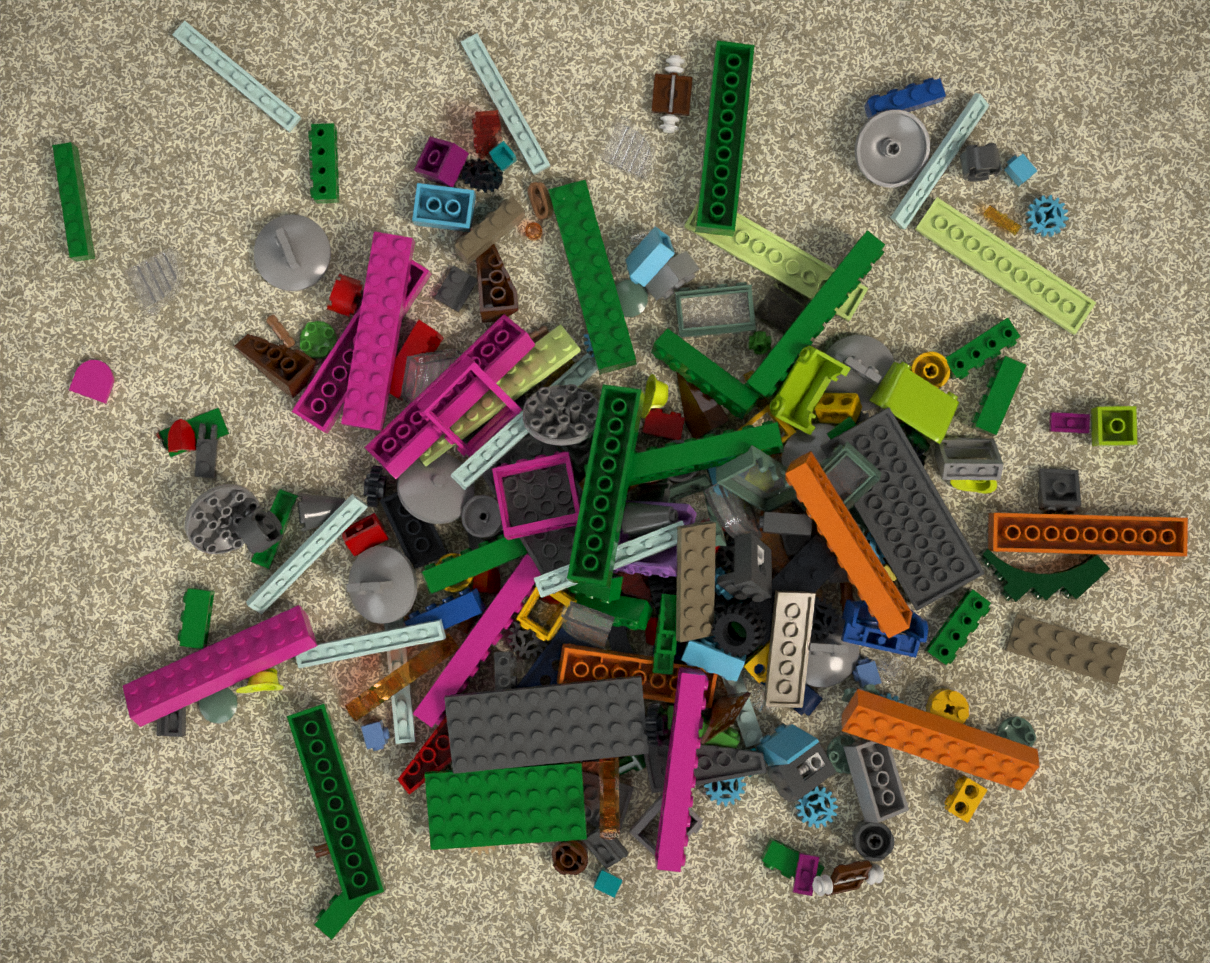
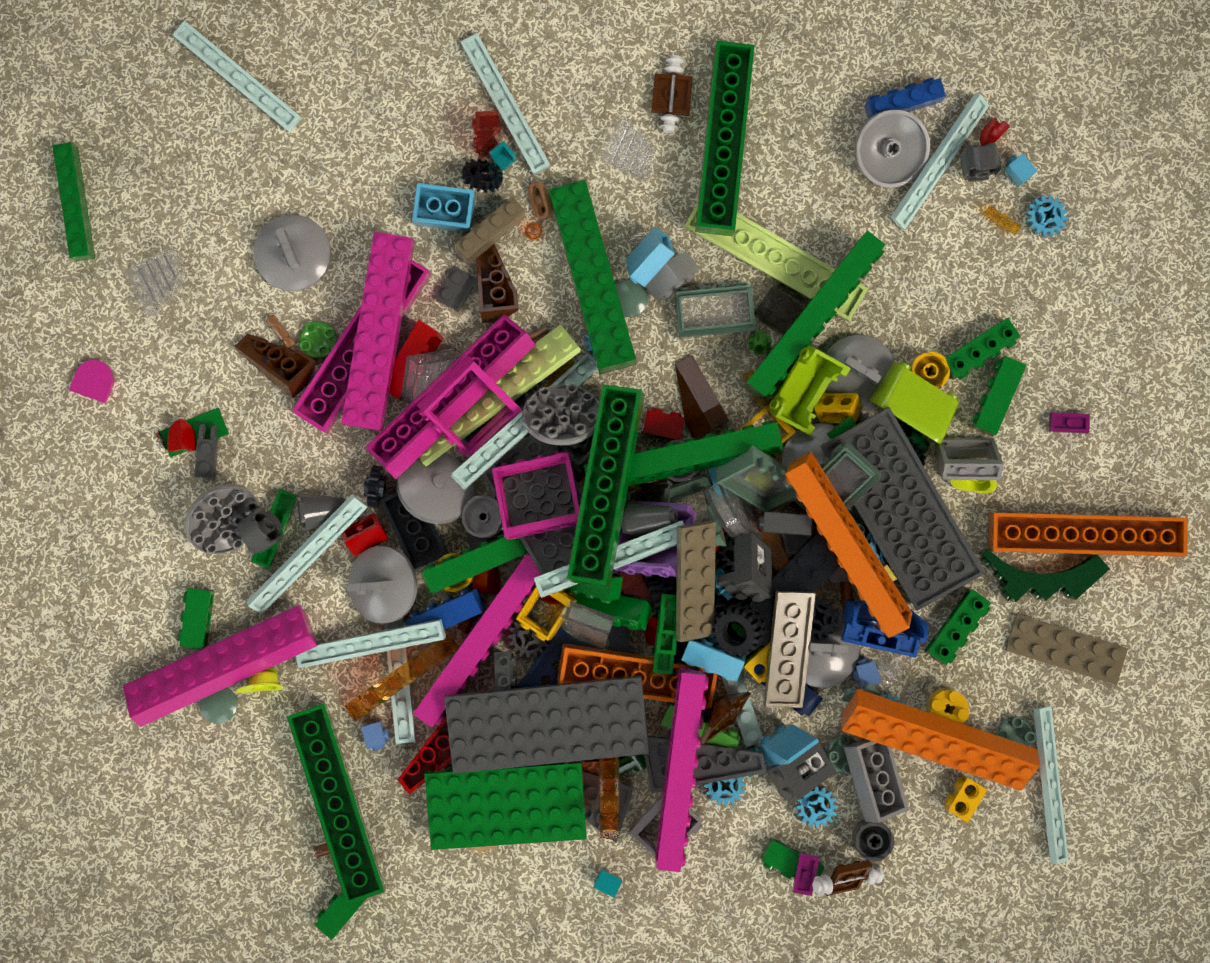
(172, 724): dark grey plate -> none
(324, 162): green brick -> none
(345, 295): red brick -> none
(441, 161): magenta brick -> none
(570, 857): reddish brown cone -> none
(605, 850): dark grey plate -> none
(655, 395): neon yellow piece -> none
(656, 725): black gear -> none
(704, 374): green brick -> none
(993, 131): none -> red brick
(1005, 266): yellowish green plate -> none
(1050, 785): none -> light aqua plate
(1059, 490): dark grey plate -> none
(1114, 426): lime brick -> none

